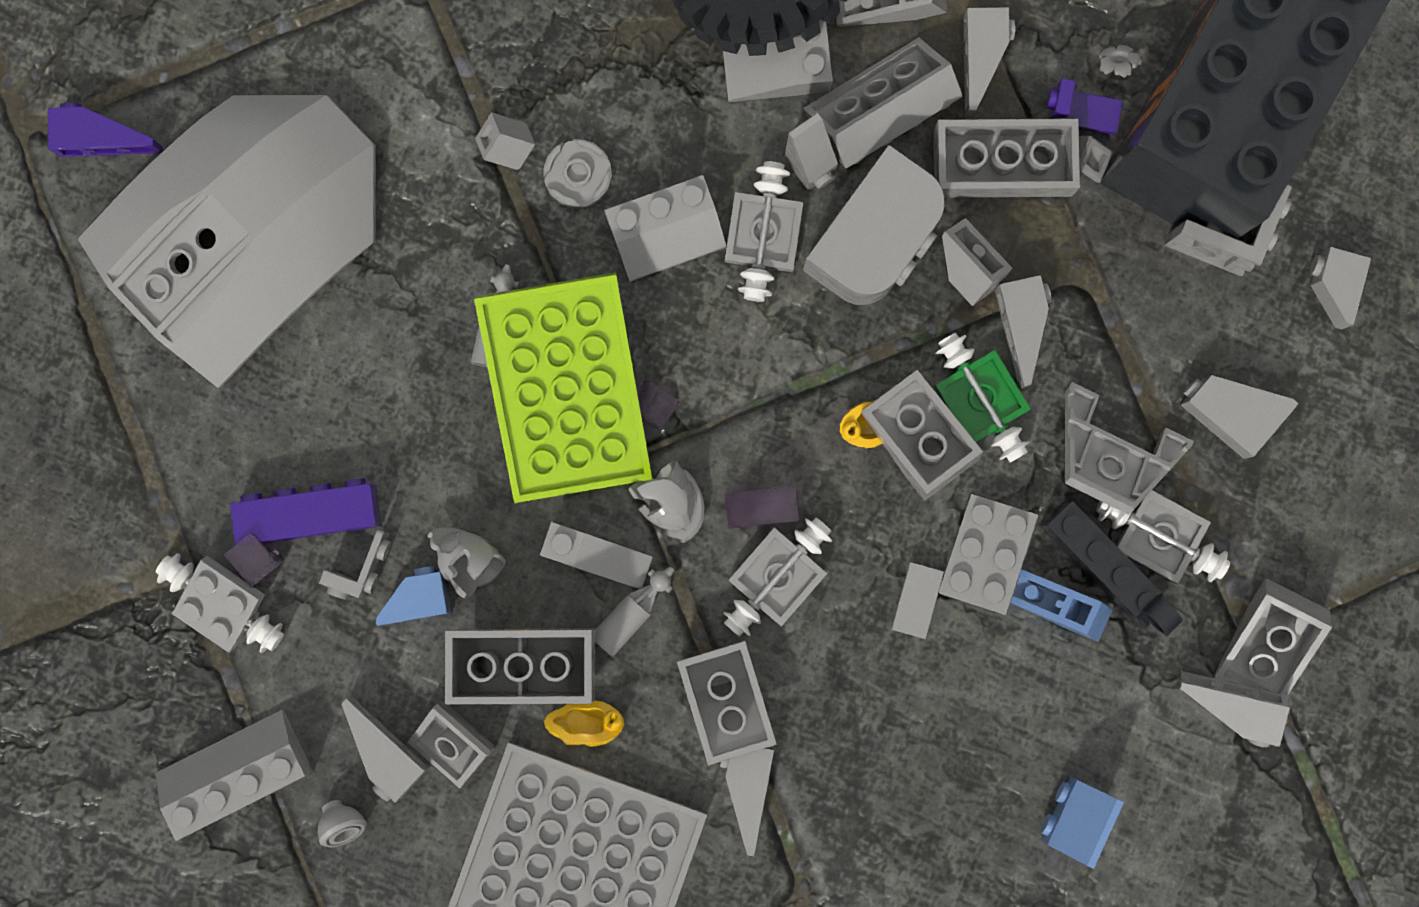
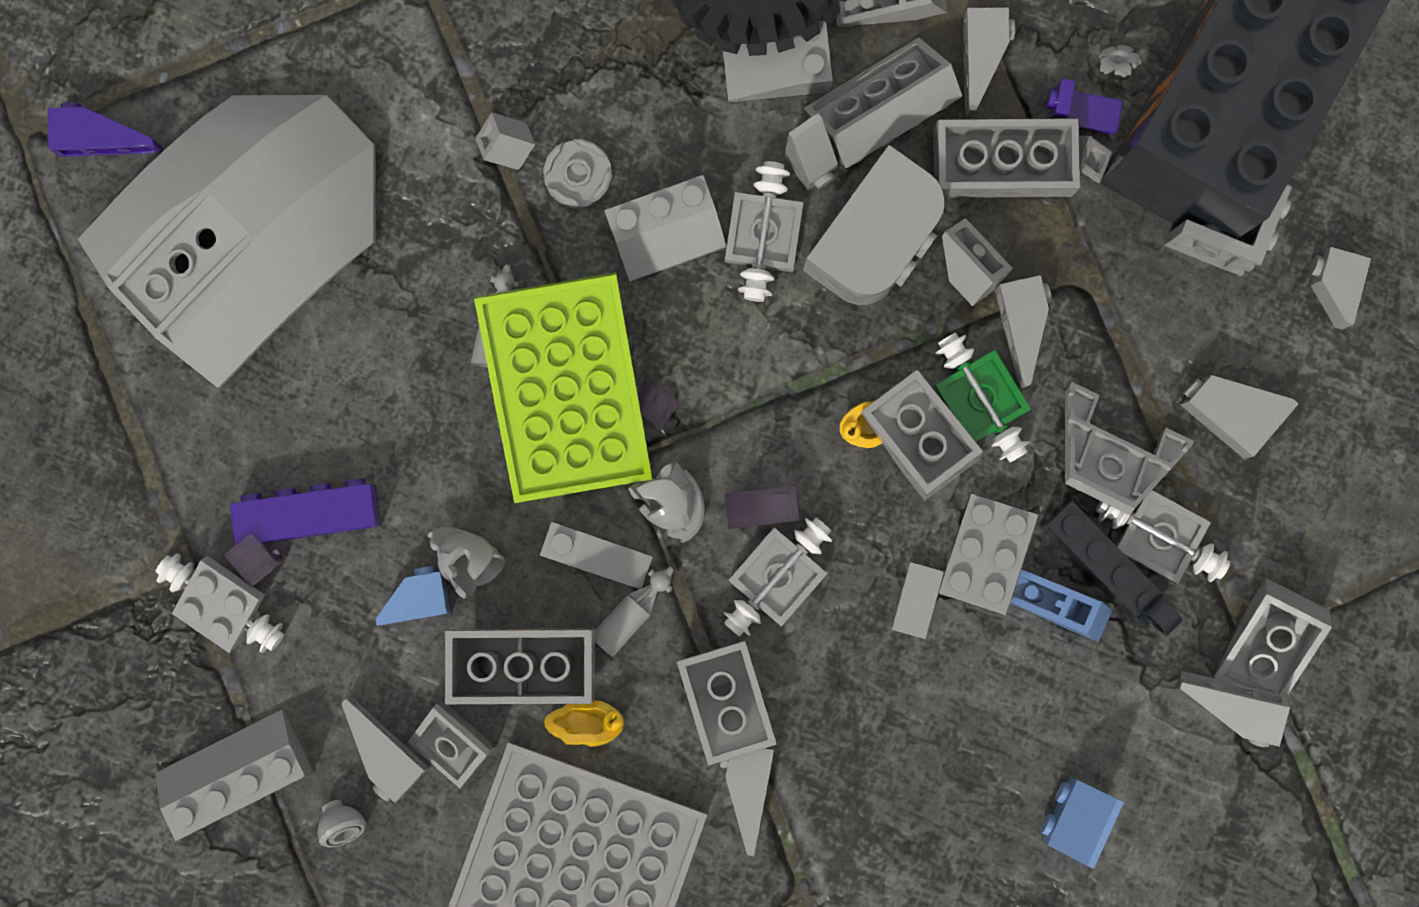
(341, 585): light grey bracket -> none

